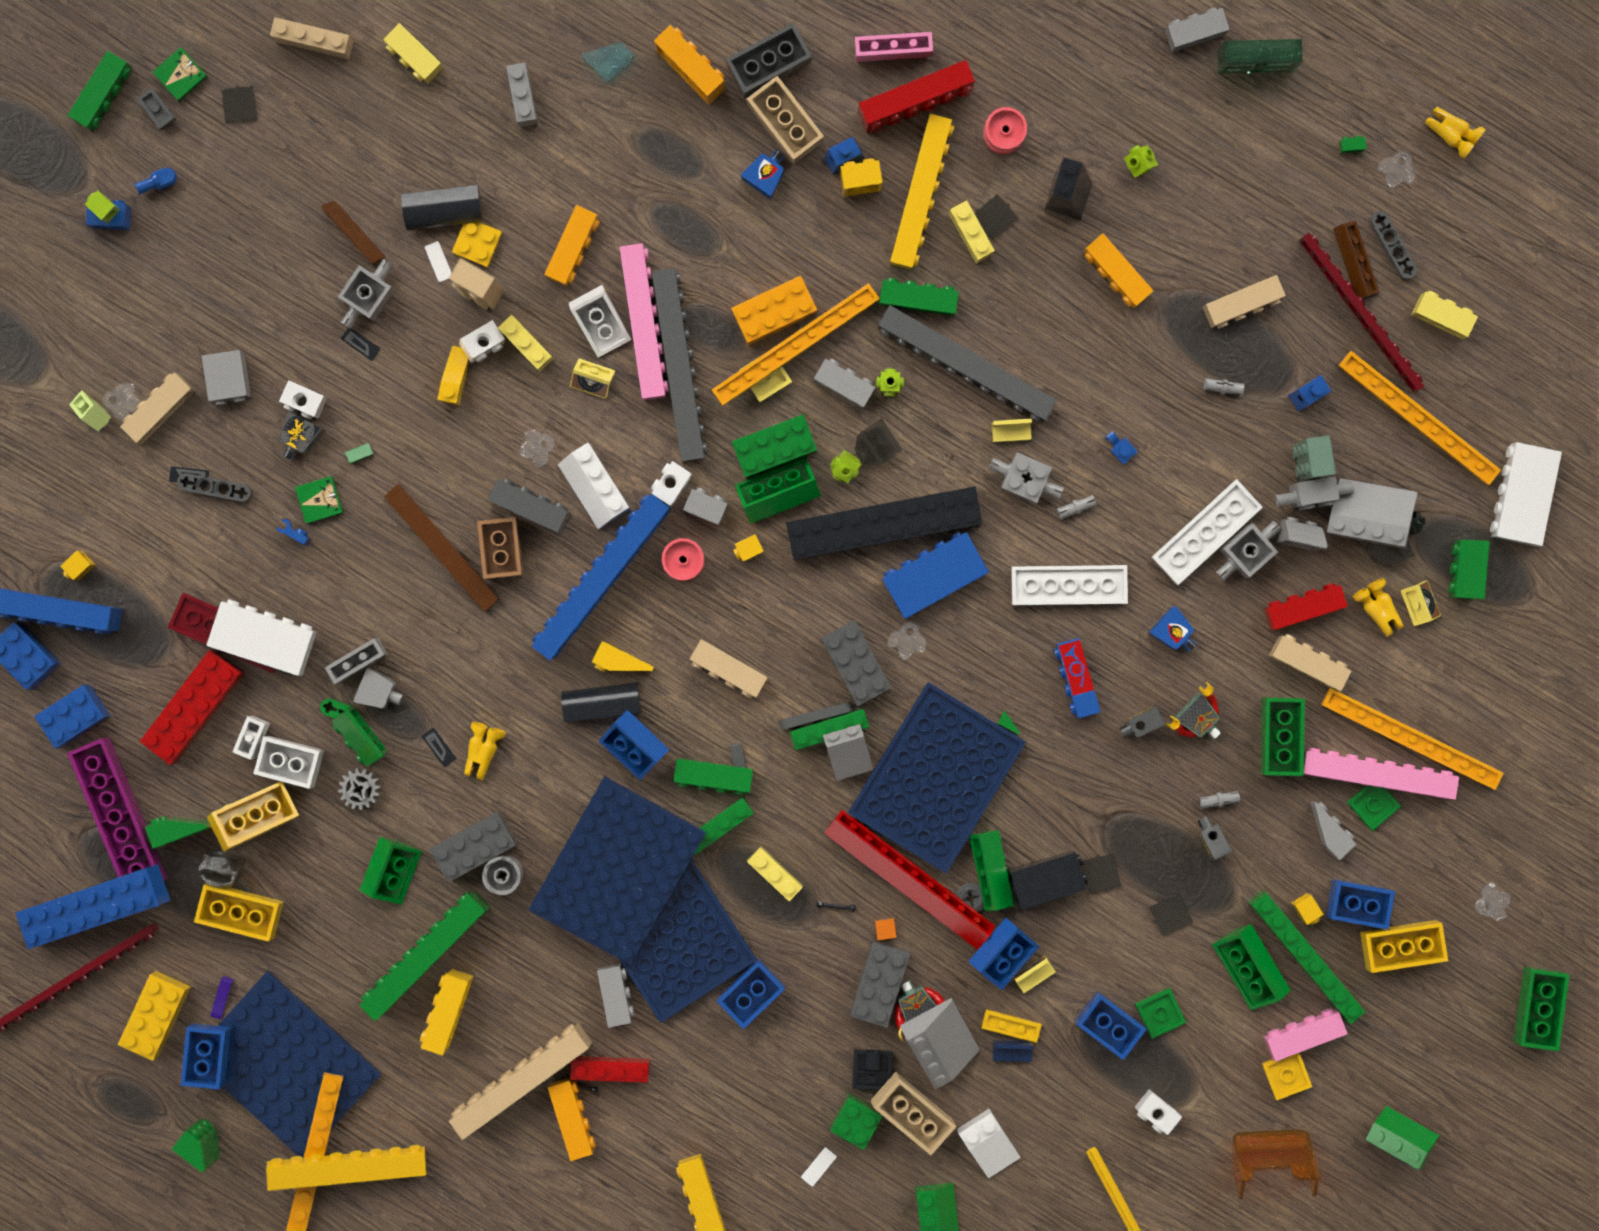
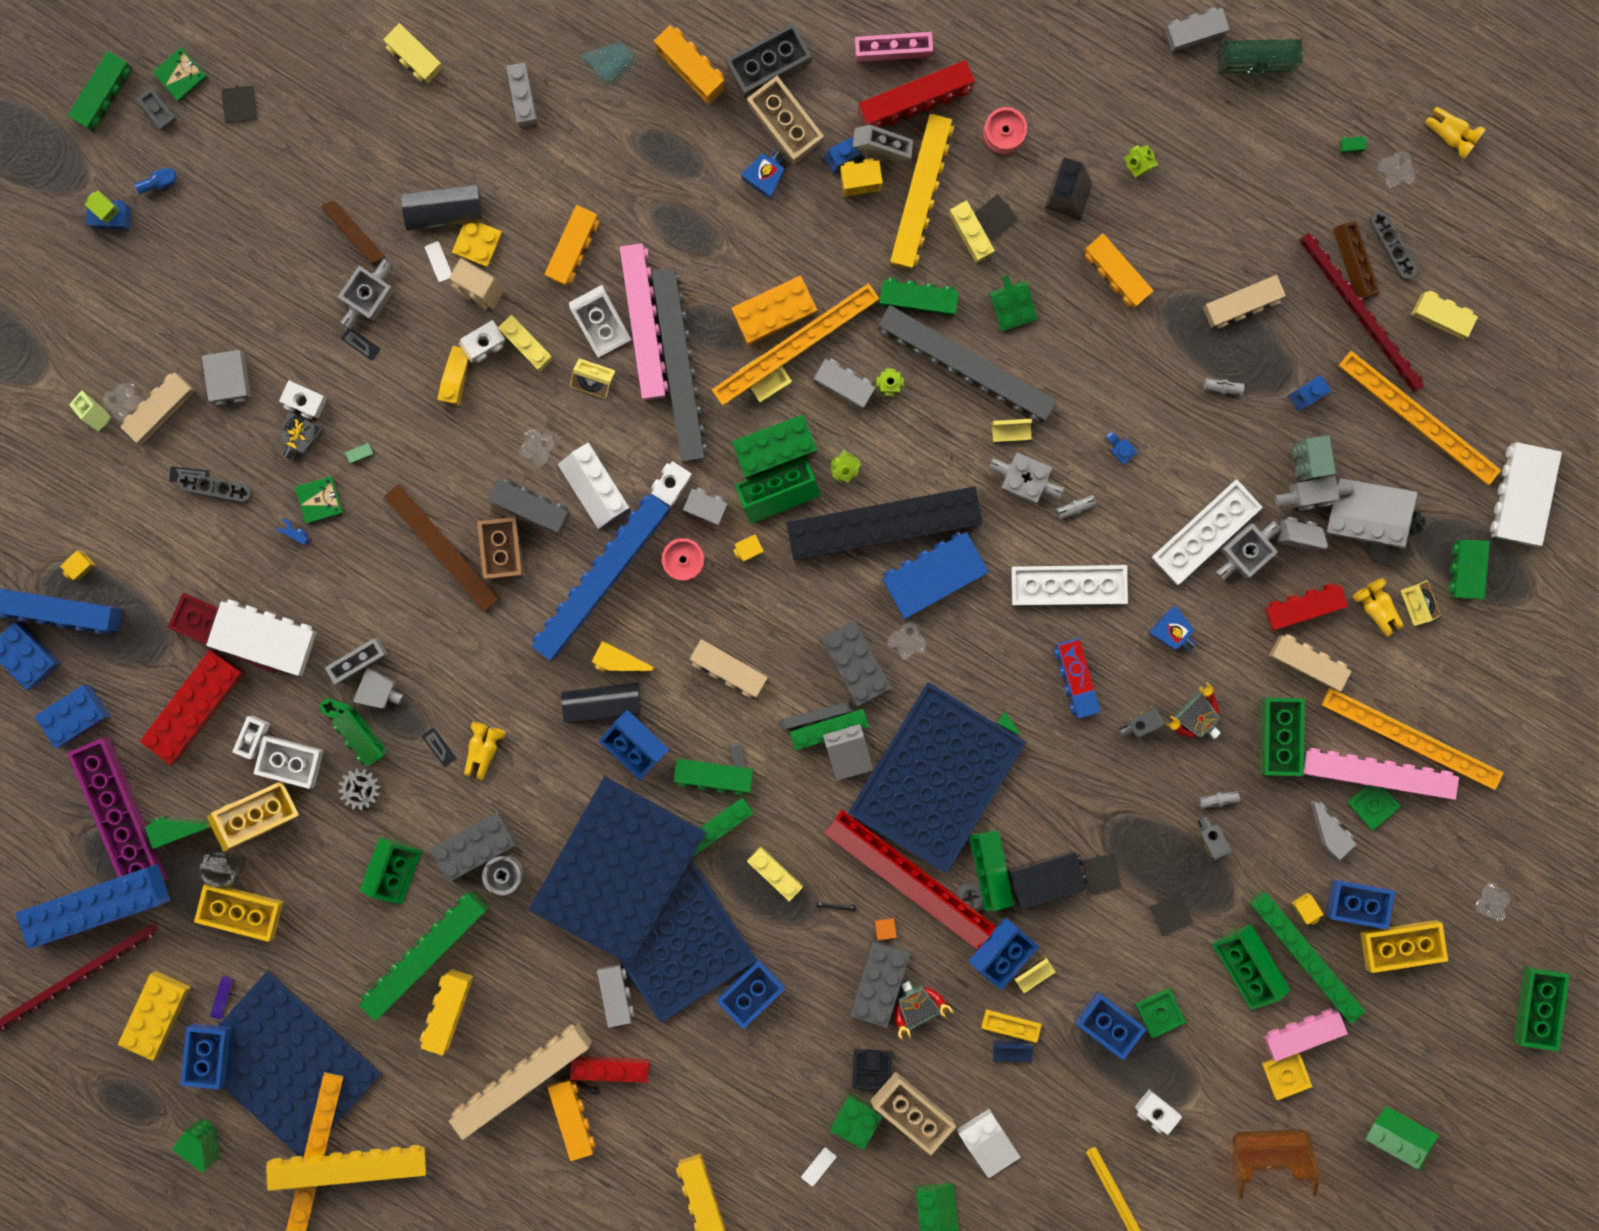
(311, 38): tan brick -> none
(876, 444): clear smoke slope -> none
(882, 143): none -> light grey brick
(940, 1042): light grey slope -> none
(1013, 304): none -> green plate

